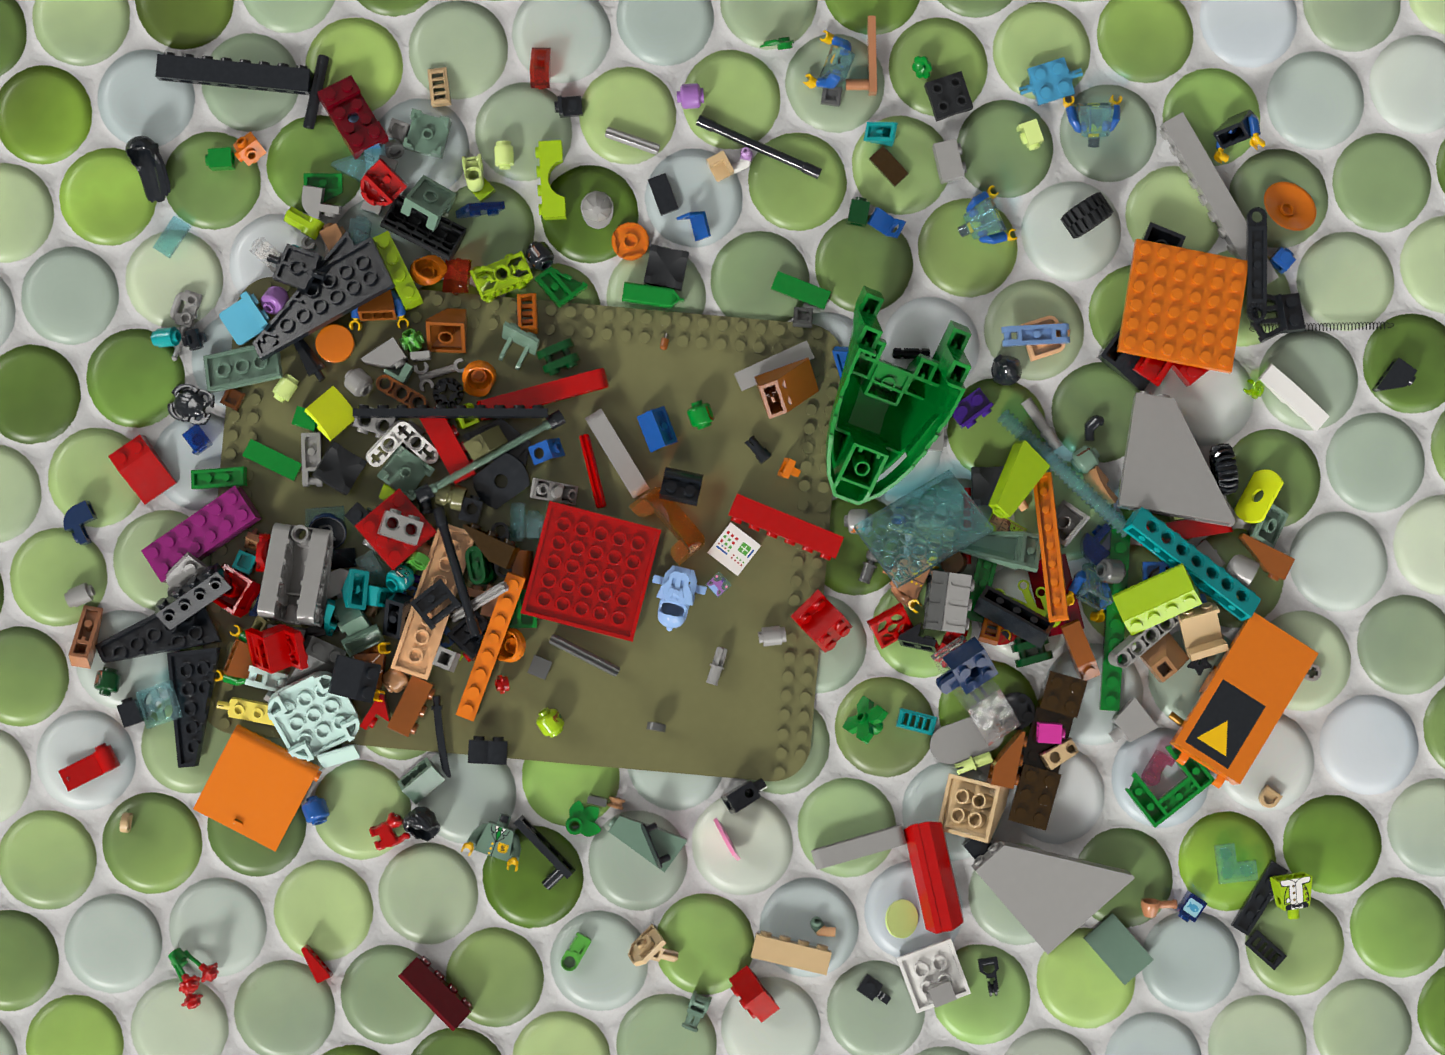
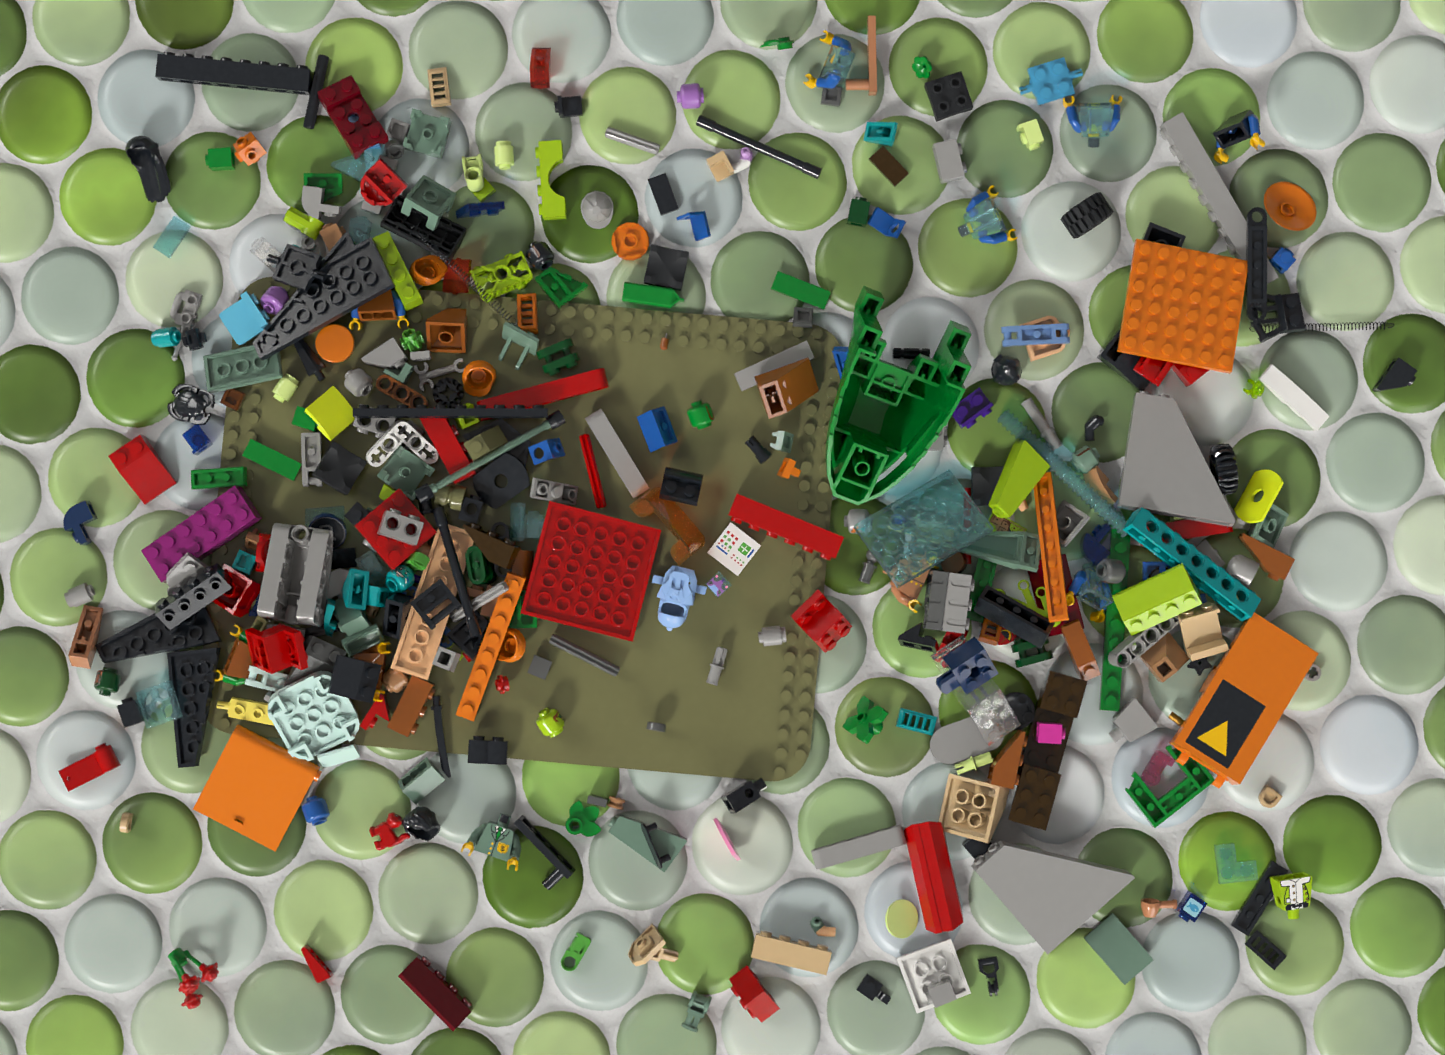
(432, 243): none -> black piece
(783, 441): none -> sand green tile
(886, 615): red piece -> none
(1058, 754): tan leg -> none

